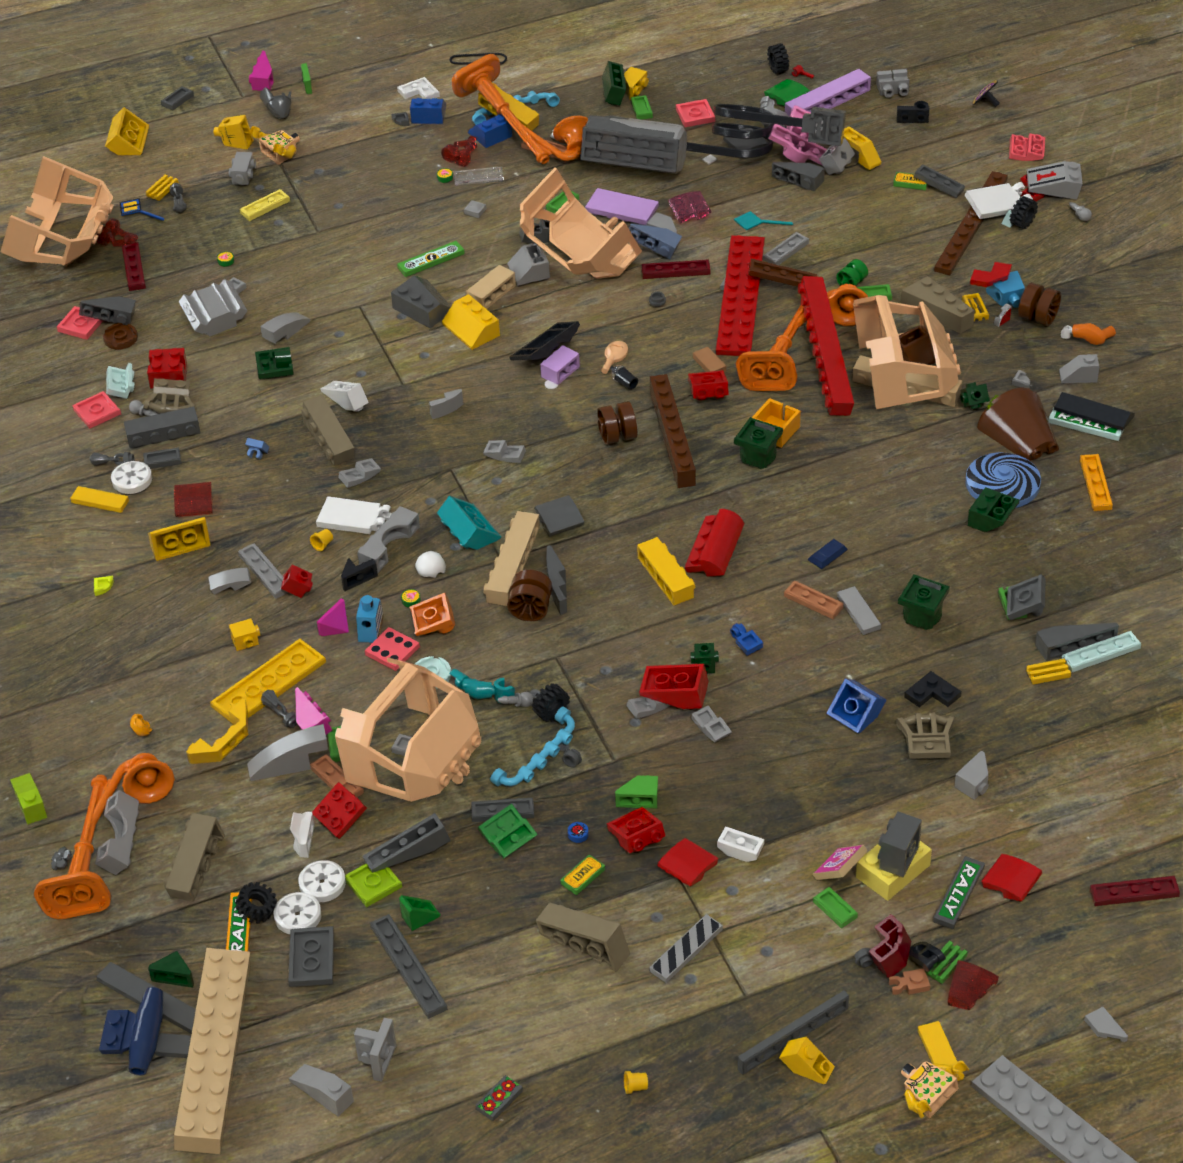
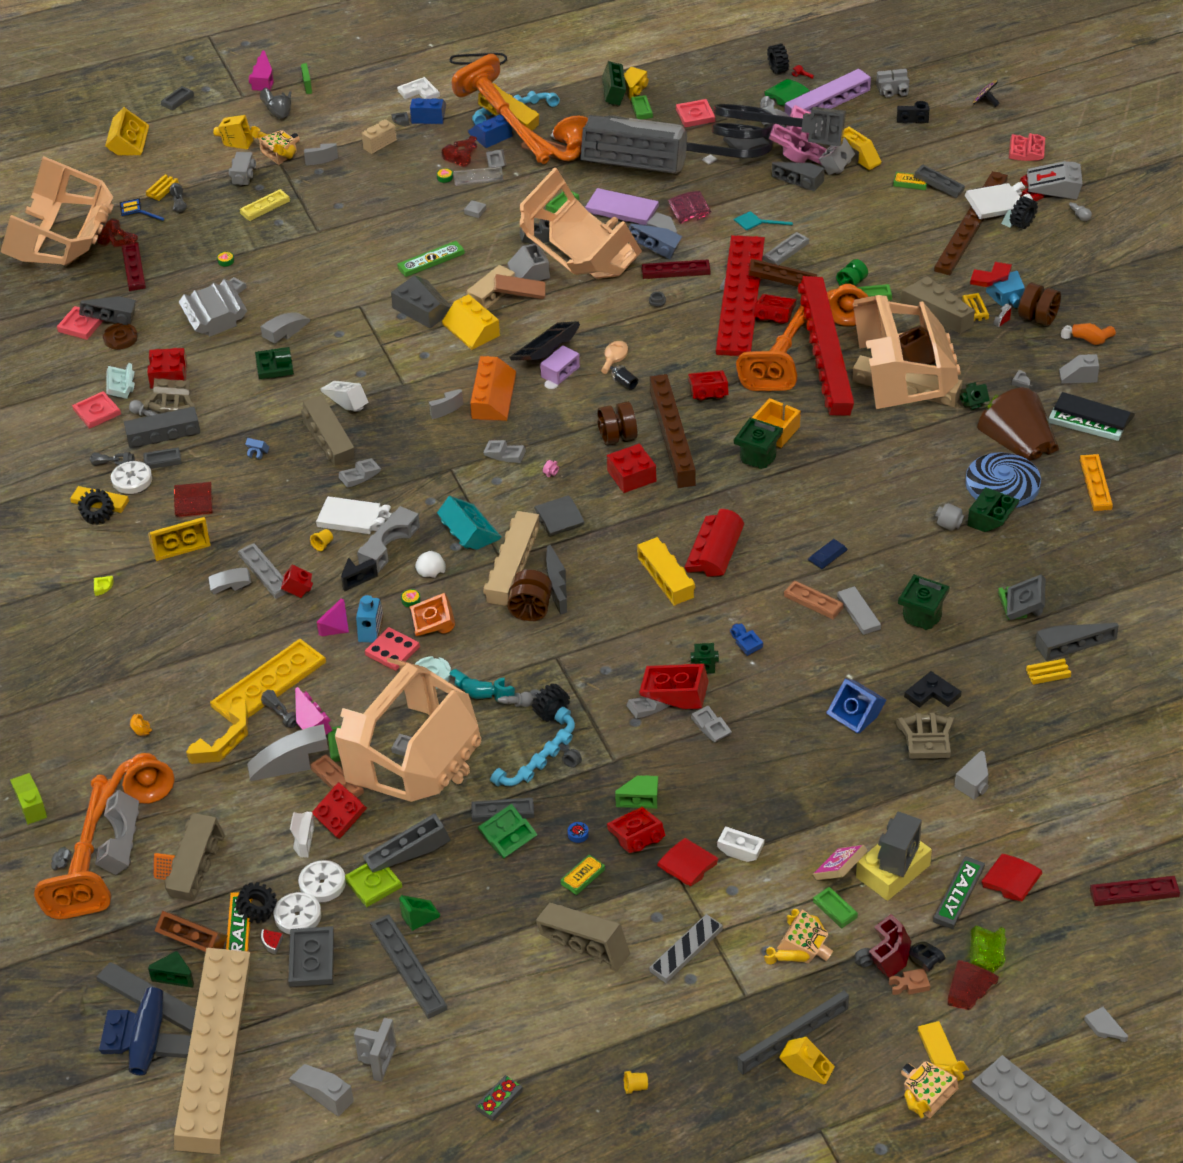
(89, 500): none -> black tyre
(162, 865): none -> orange slope
(189, 932): none -> dark orange brick
(244, 634): yellow brick -> none
(271, 940): none -> tile
(321, 155): none -> light grey slope
(378, 136): none -> tan brick
(492, 389): none -> orange slope
(496, 158): none -> light grey tile
(519, 286): none -> nougat tile
(550, 468): none -> bright pink plate
(631, 468): none -> red brick
(708, 360): medium nougat tile -> none
(774, 308): none -> red plate
(801, 941): none -> torso
(949, 517): none -> light grey head
(955, 950): bright green tile -> none
(987, 948): none -> clear neon green bracket
(1101, 651): light aqua tile -> none

